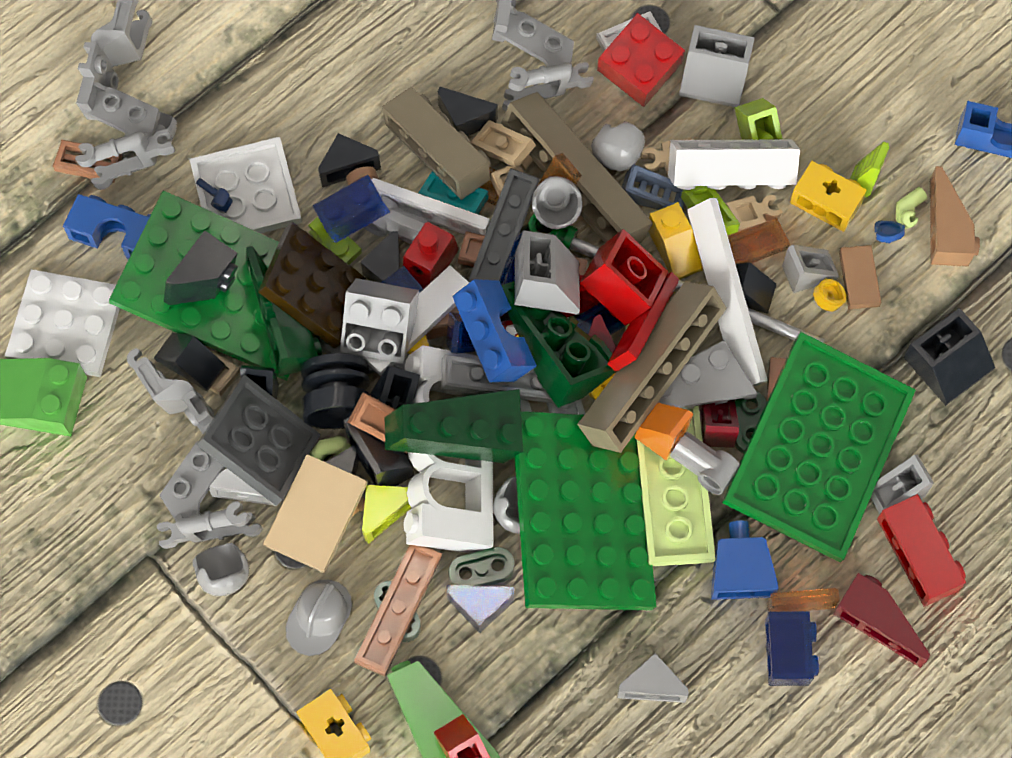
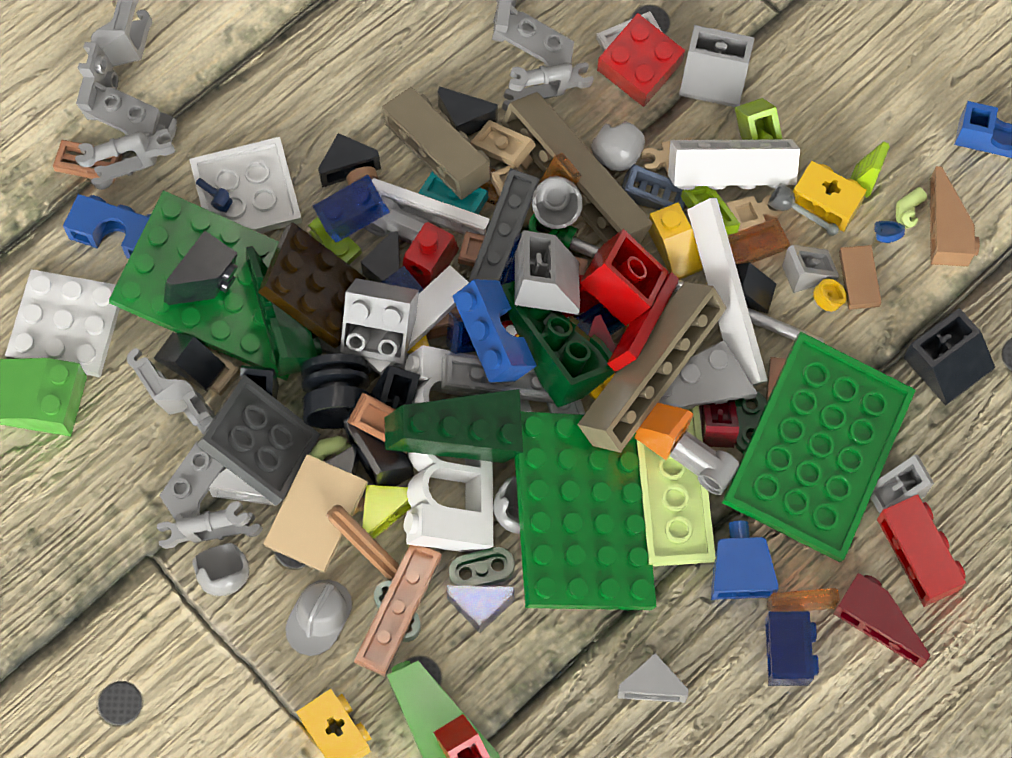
(363, 541): none -> medium nougat axle
(784, 199): none -> hinge

